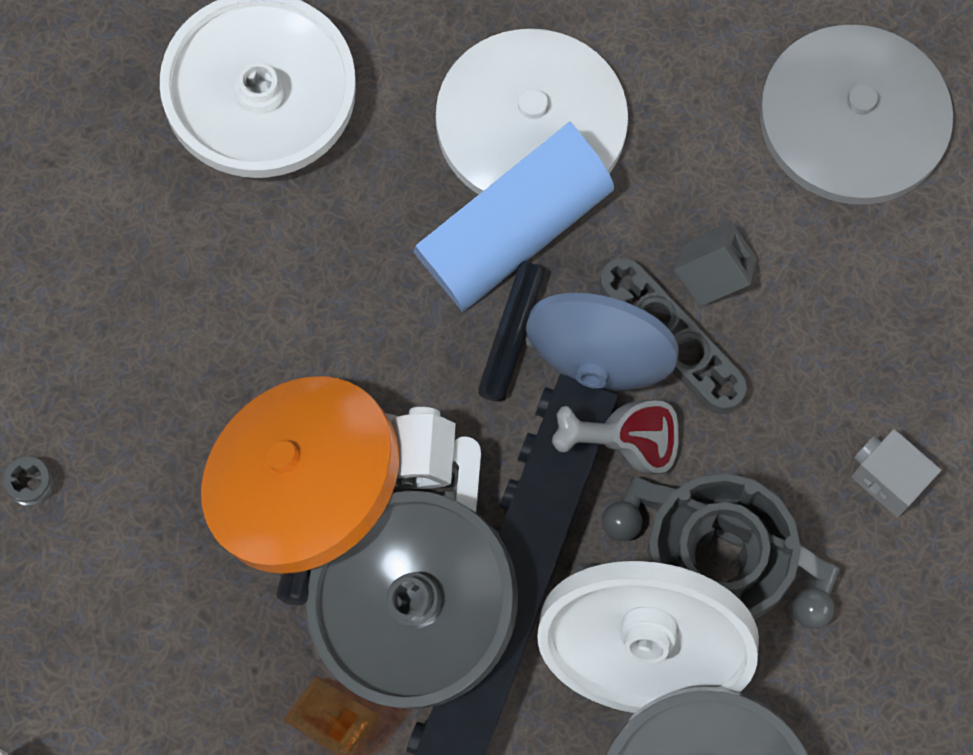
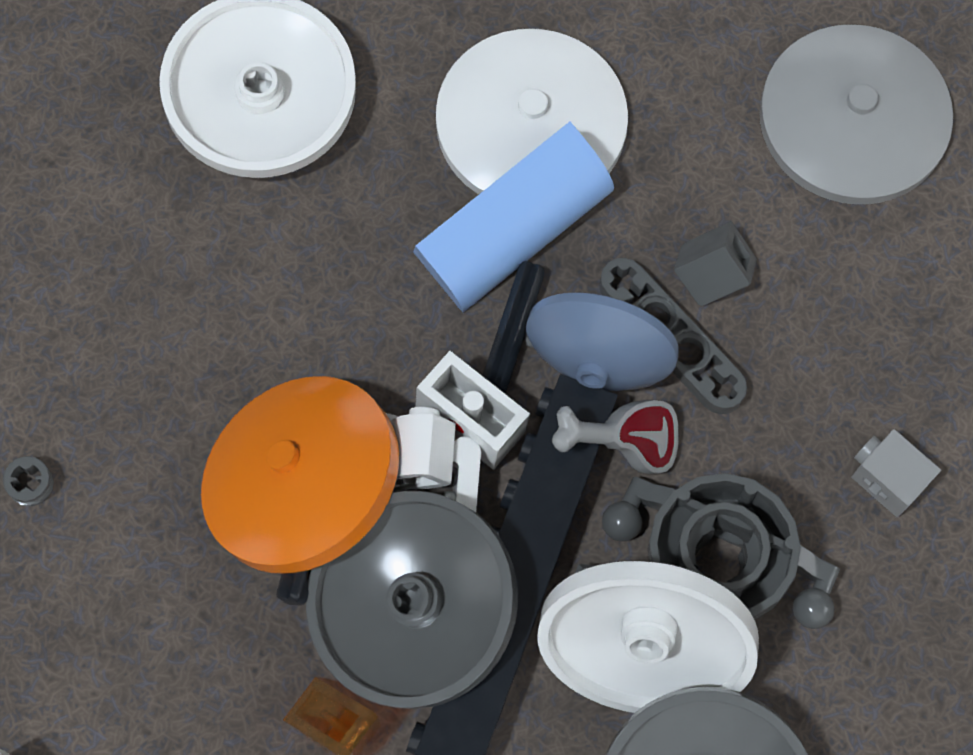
(475, 407): none -> white brick

